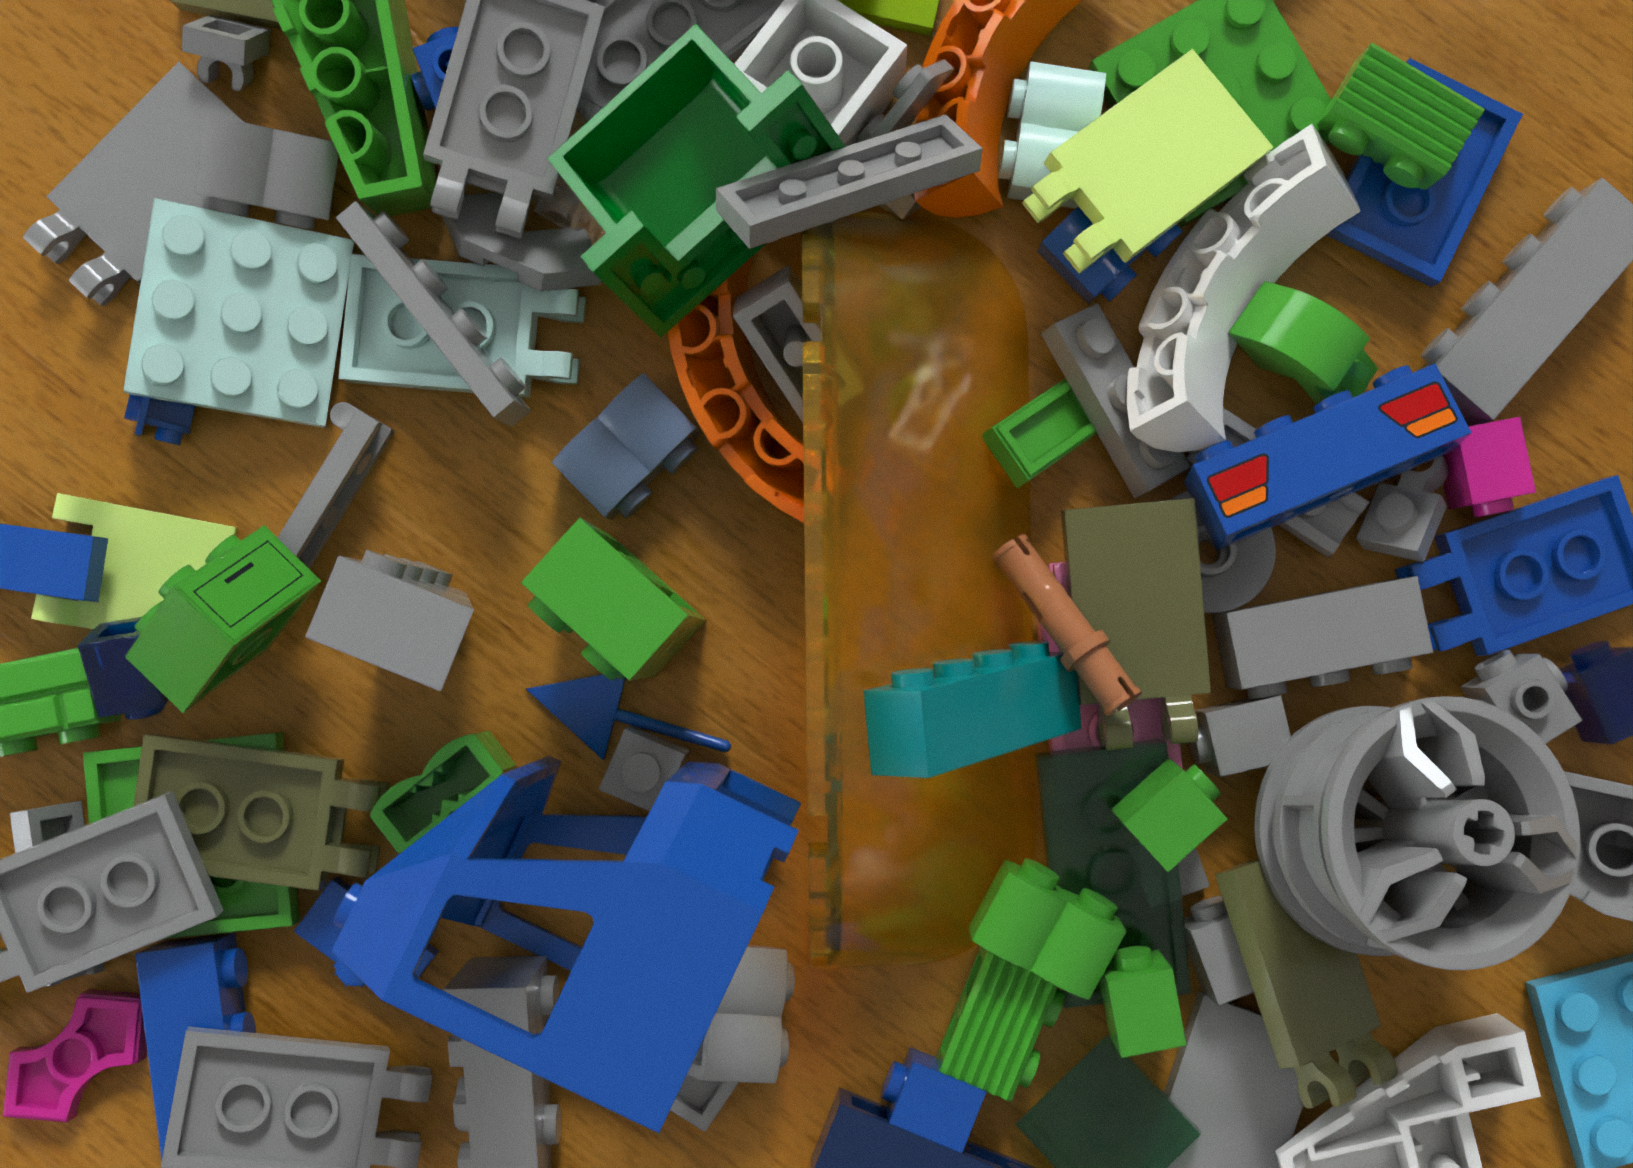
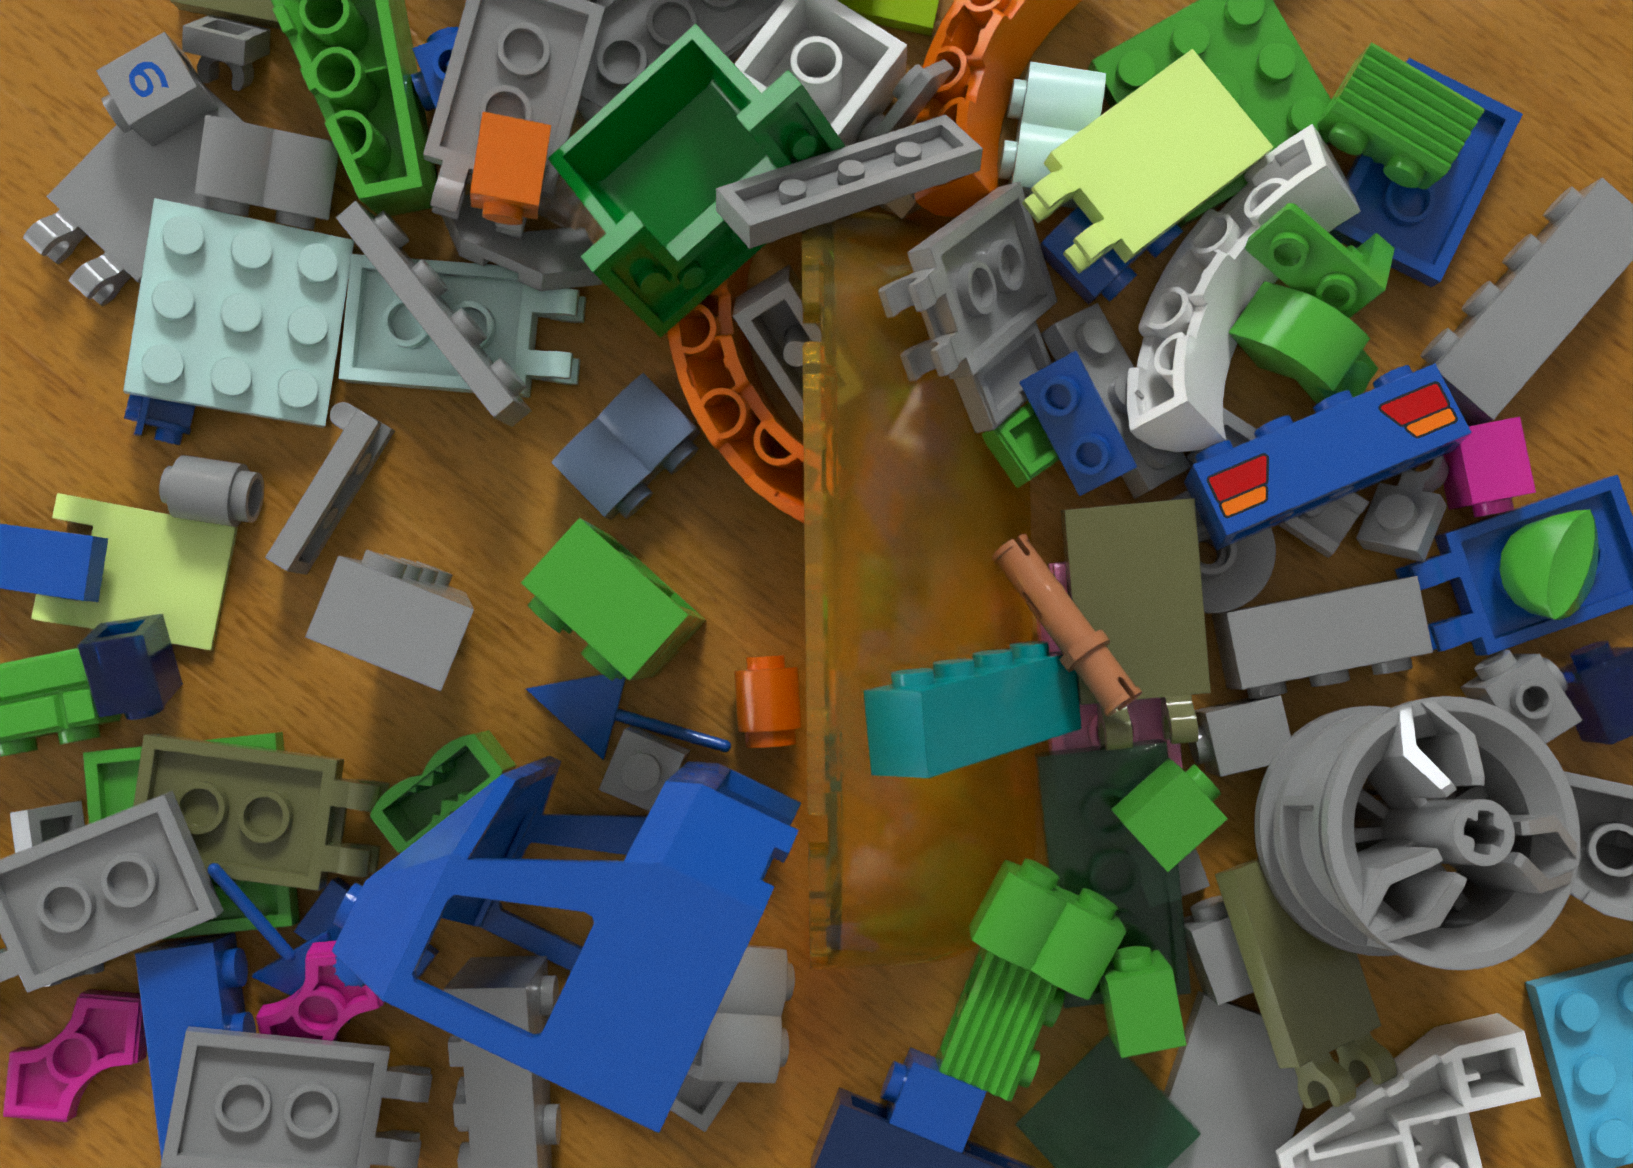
(155, 90): none -> light grey brick
(212, 491): none -> light grey brick
(220, 616): bright green brick -> none
(289, 970): none -> blue piece
(321, 1002): none -> dark pink tile
(509, 168): none -> orange brick
(768, 702): none -> orange brick
(975, 286): none -> light grey tile
(995, 389): none -> light grey tile
(1078, 423): none -> blue hinge
(1318, 264): none -> bright green bracket
(1551, 564): none -> bright green piece

